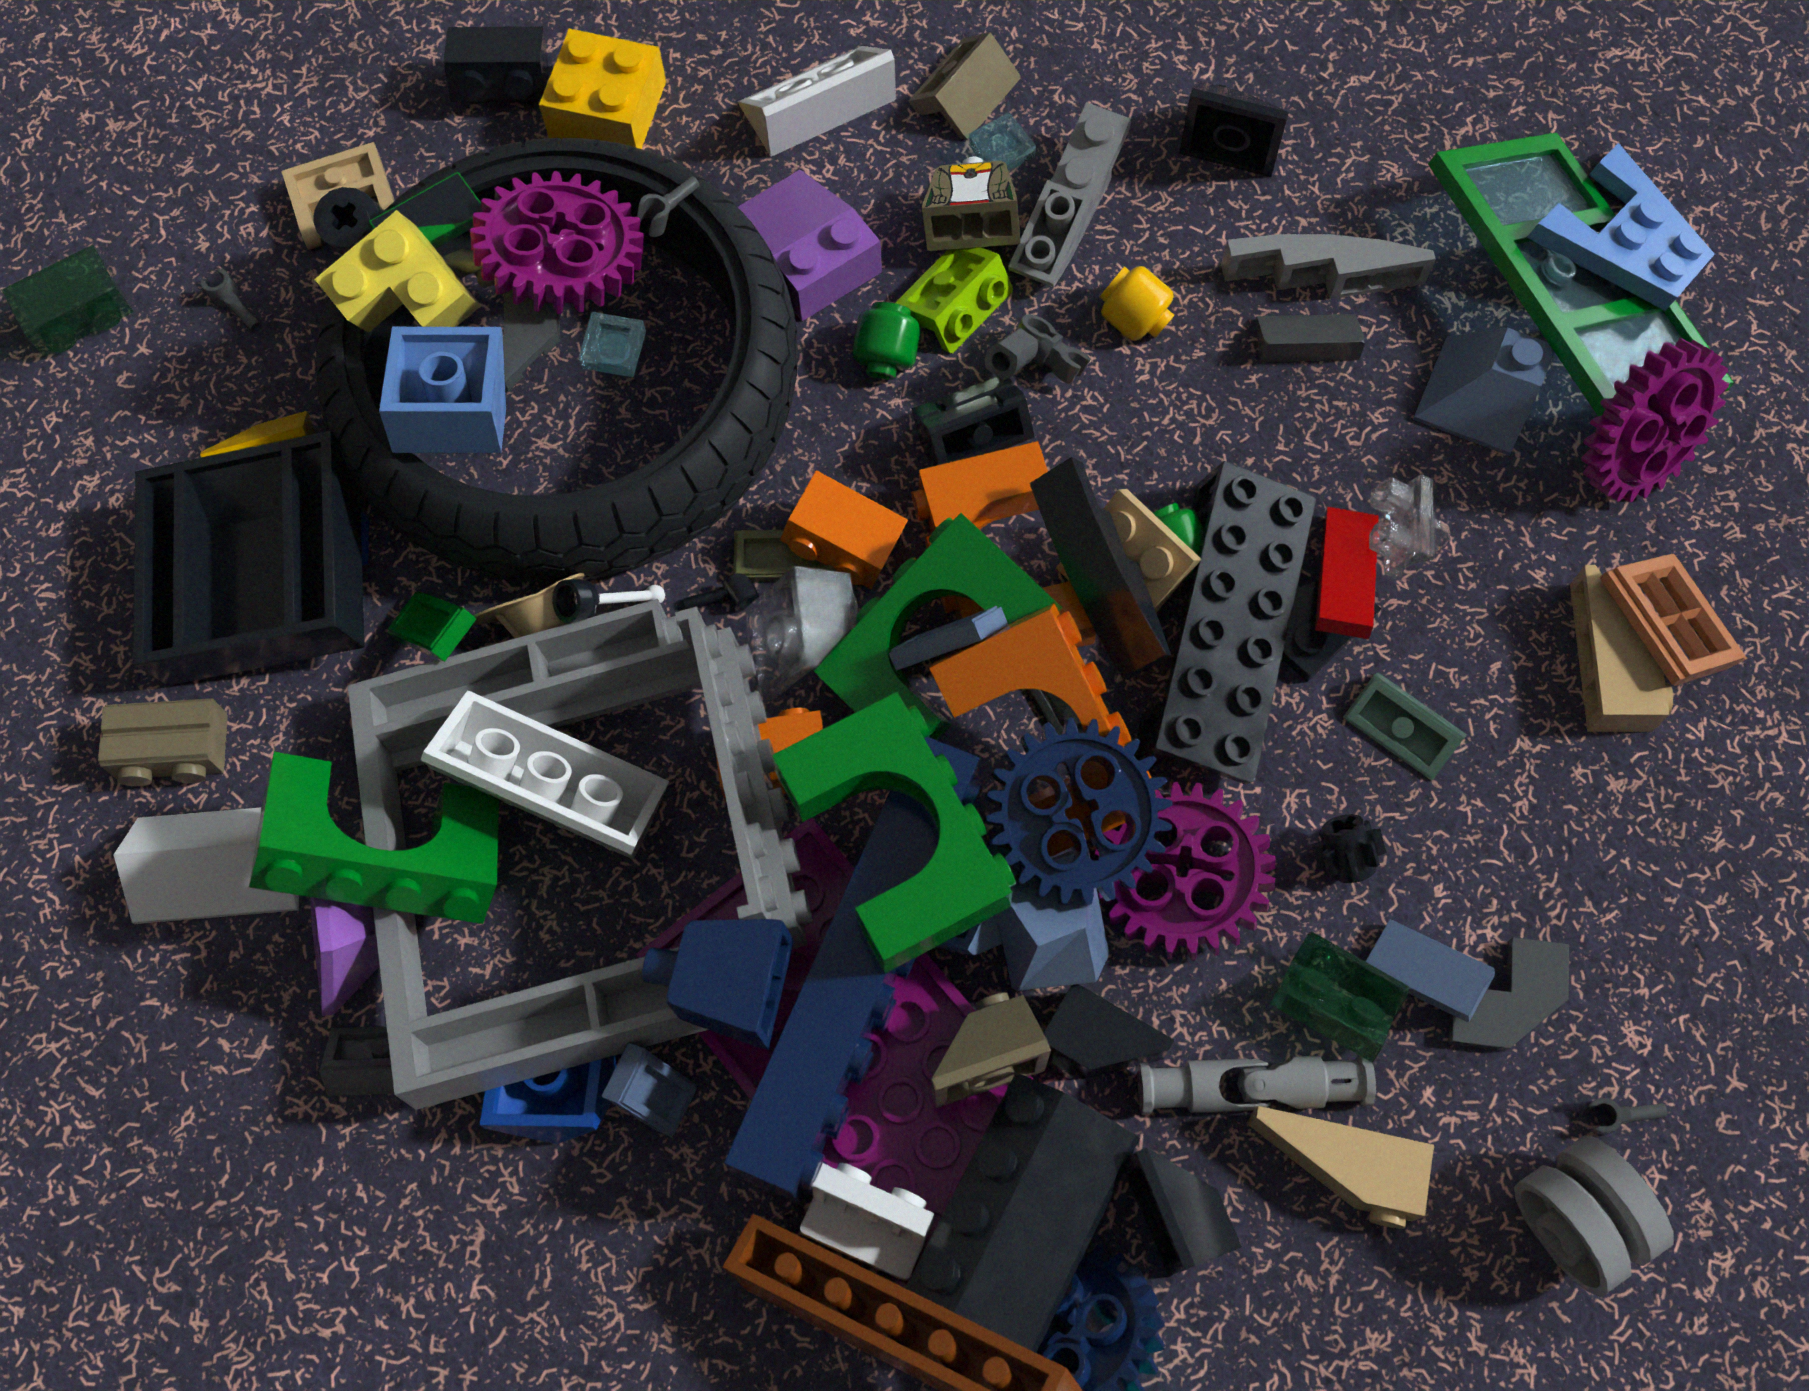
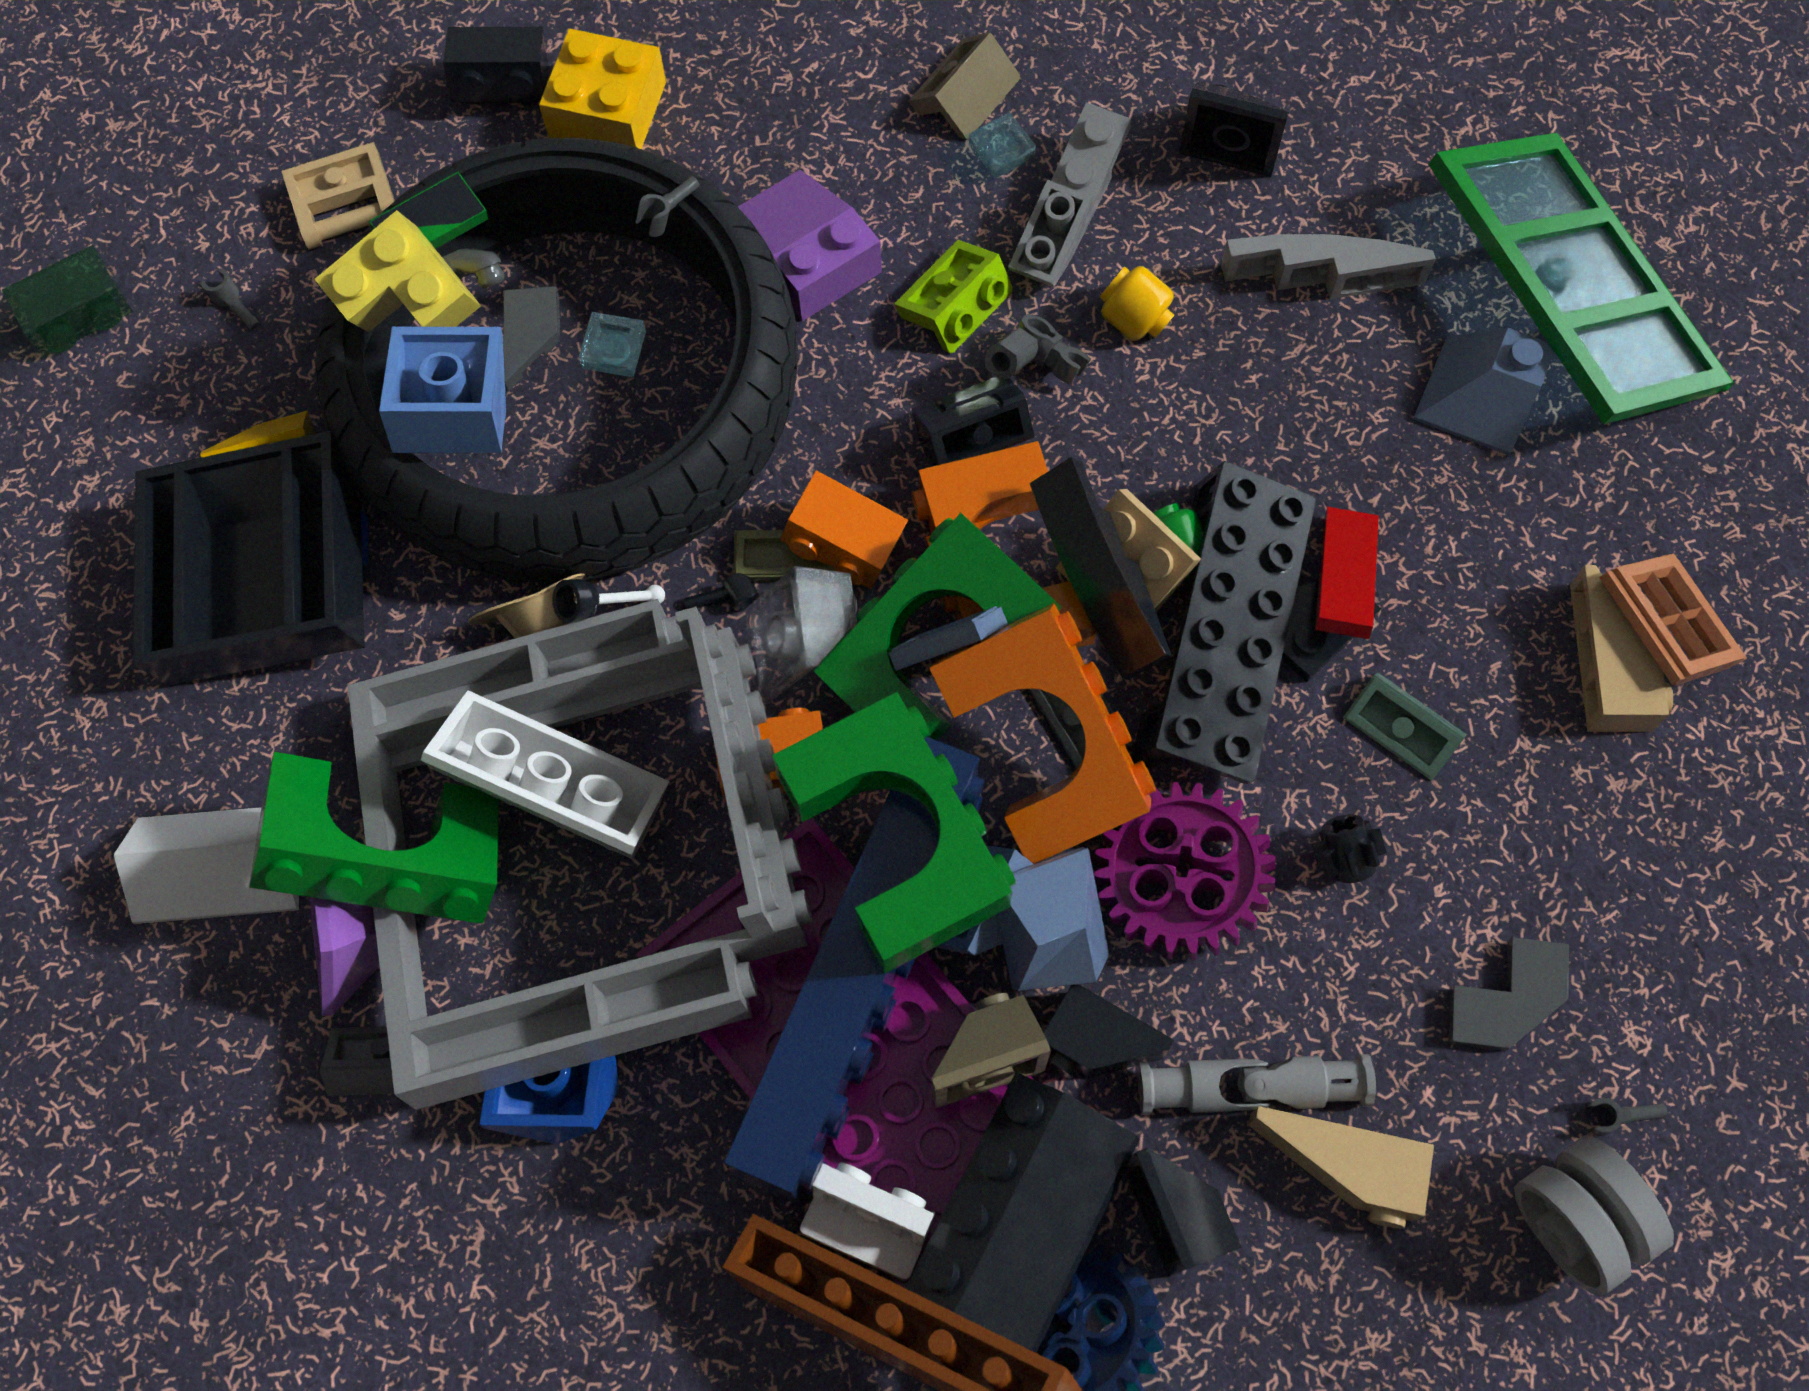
(163, 740): dark tan brick -> none
(344, 217): black piece -> none
(431, 625): green tile -> none
(556, 242): magenta gear -> none
(649, 1090): sand blue tile -> none
(725, 976): dark blue torso -> none
(821, 98): white slope -> none
(886, 340): green head -> none
(971, 206): dark tan torso -> none
(1127, 795): dark blue gear -> none
(1309, 338): dark grey slope -> none
(1340, 996): clear green bracket -> none
(1410, 527): clear hips -> none
(1432, 970): sand blue tile -> none
(1642, 248): medium blue wing -> none
(1655, 420): magenta gear -> none

